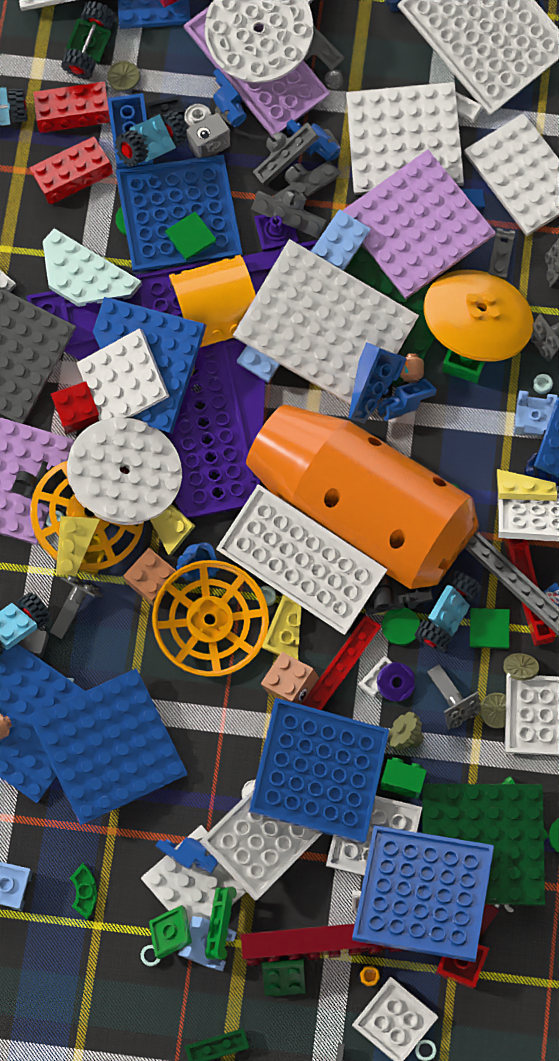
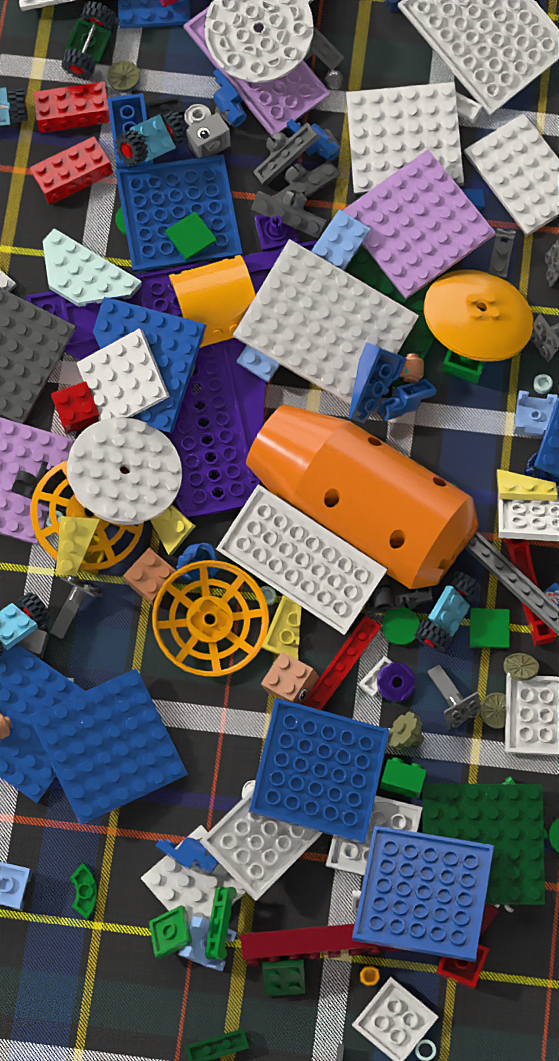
(148, 956): tile -> none

